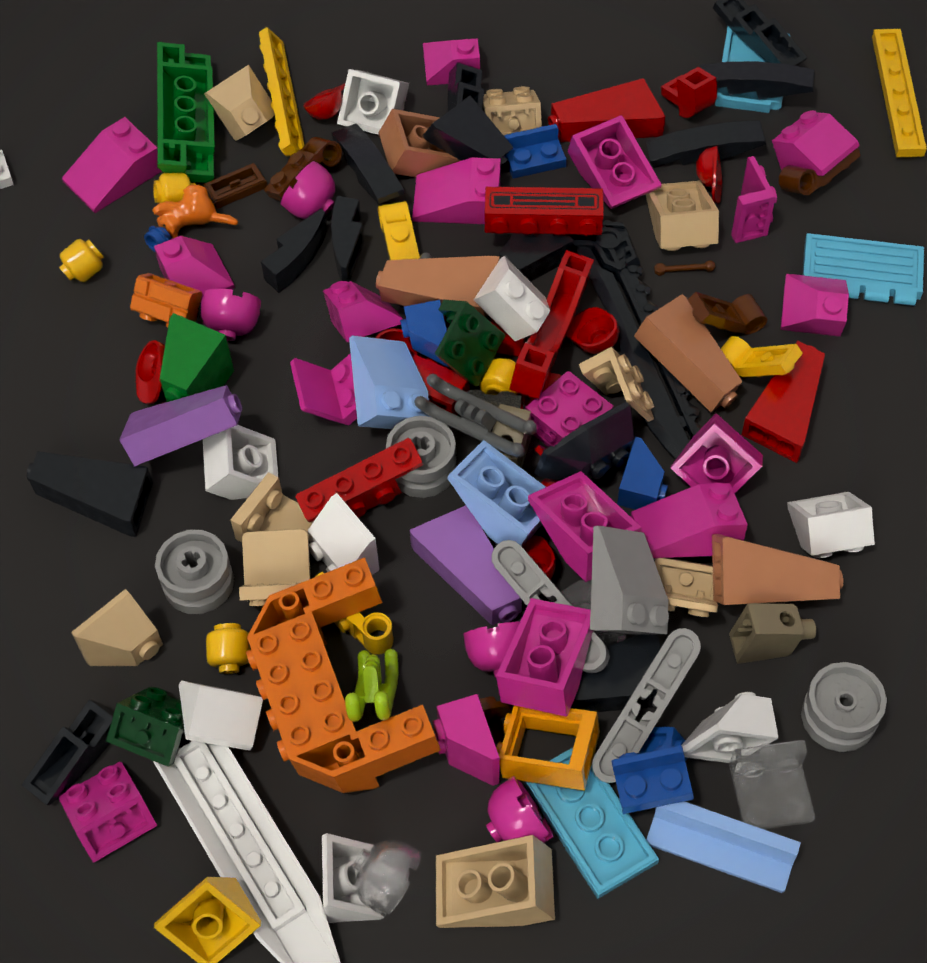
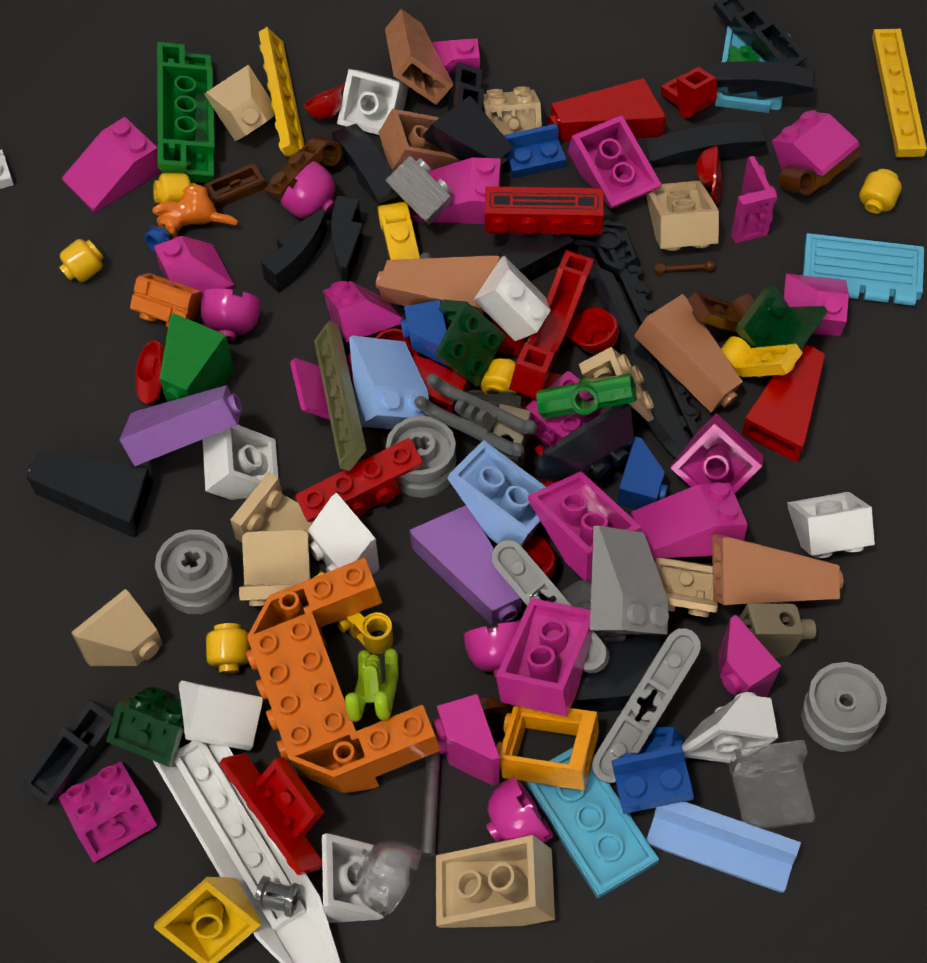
(267, 888): none -> dark grey bush
(280, 805): none -> red bracket
(339, 396): none -> olive tile
(415, 58): none -> nougat slope
(419, 189): none -> light grey brick
(430, 806): none -> flat silver bar
(606, 393): none -> green piece
(742, 54): none -> green plant
(745, 662): none -> dark pink slope
(775, 323): none -> dark green bracket
(880, 191): none -> yellow head

